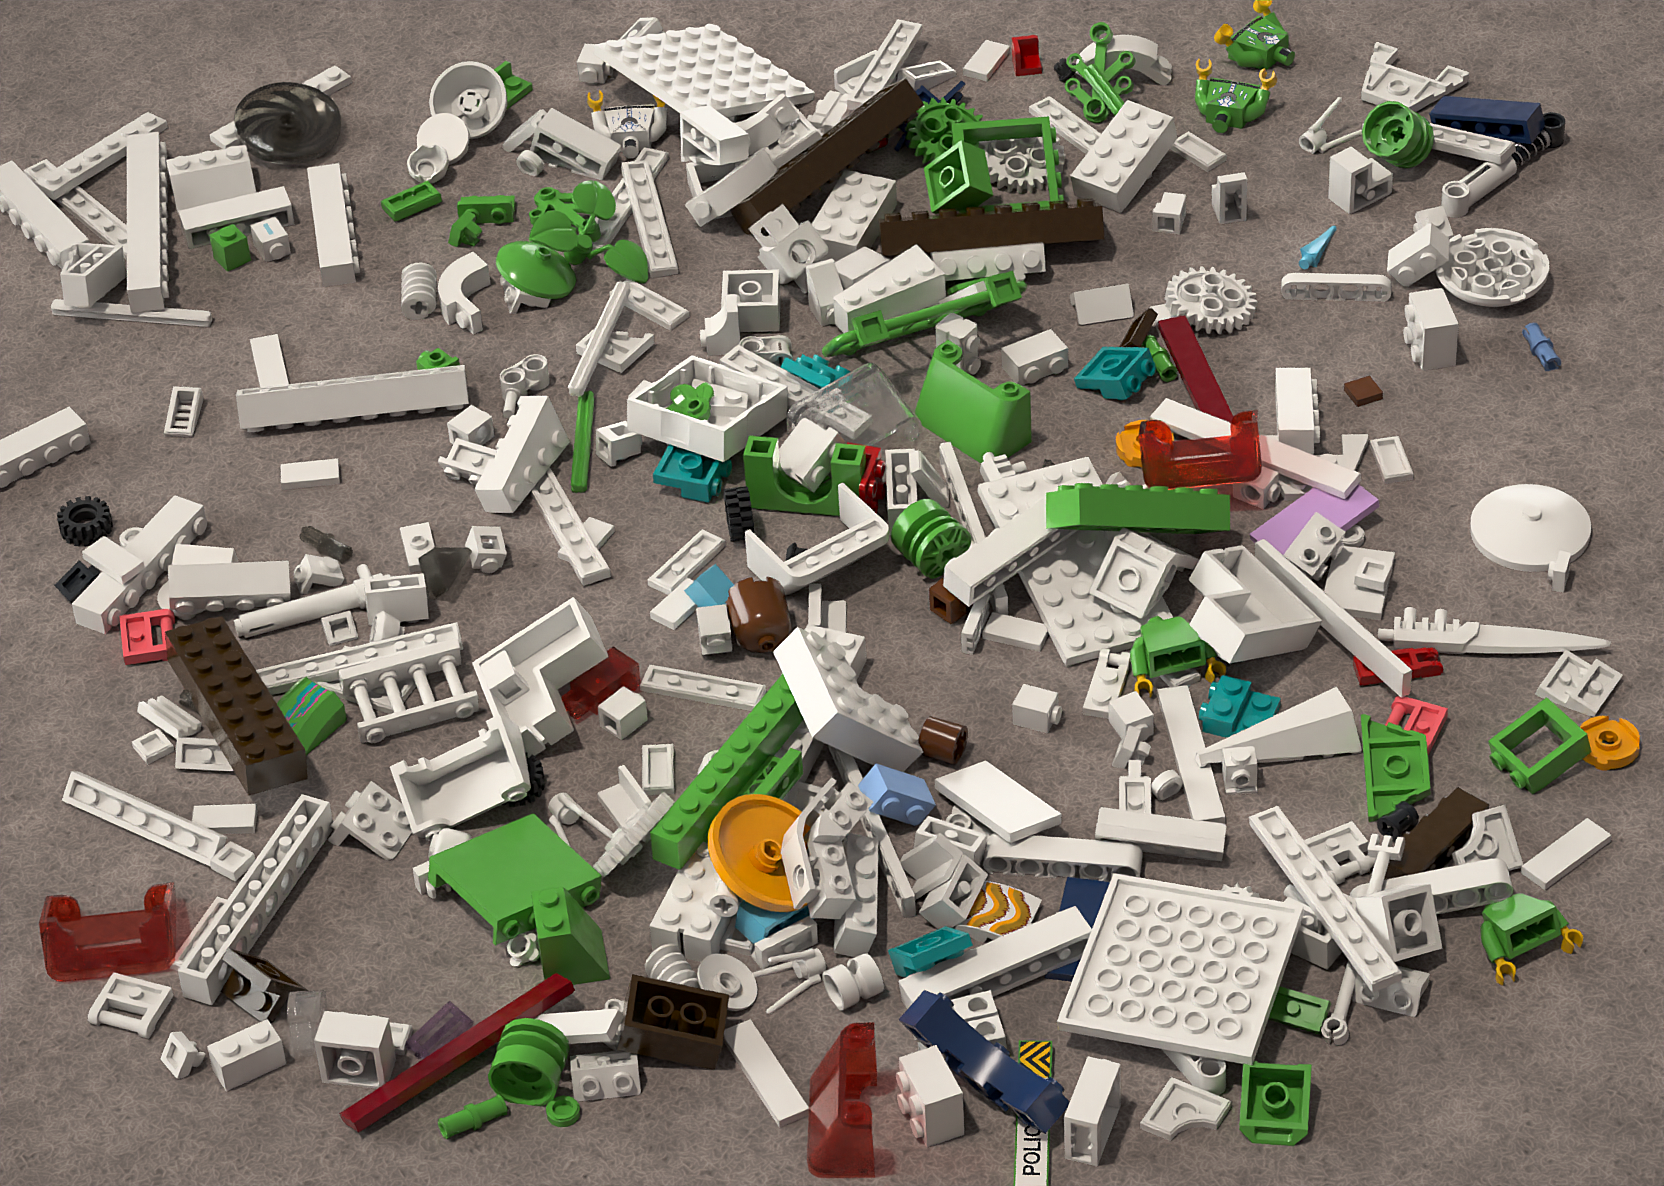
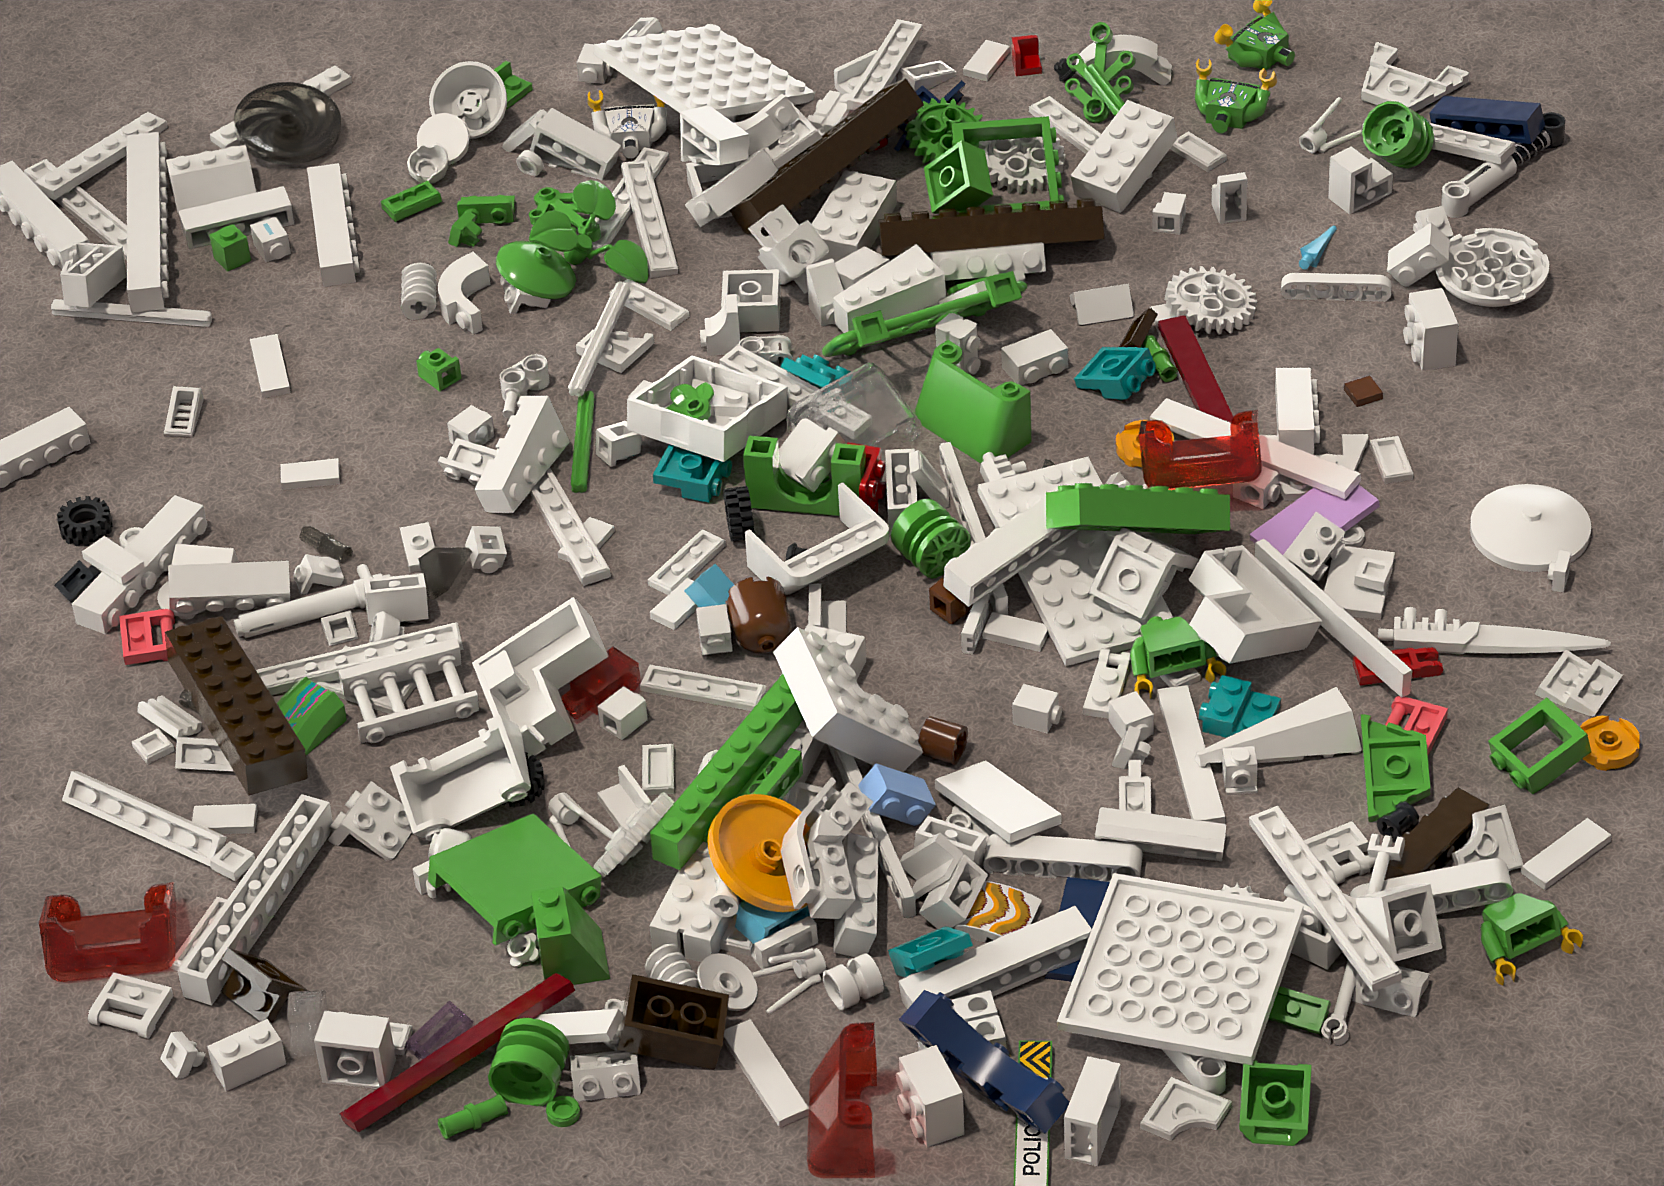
(352, 397): white brick -> none
(1166, 784): white tile -> none
(1541, 346): medium blue pin -> none

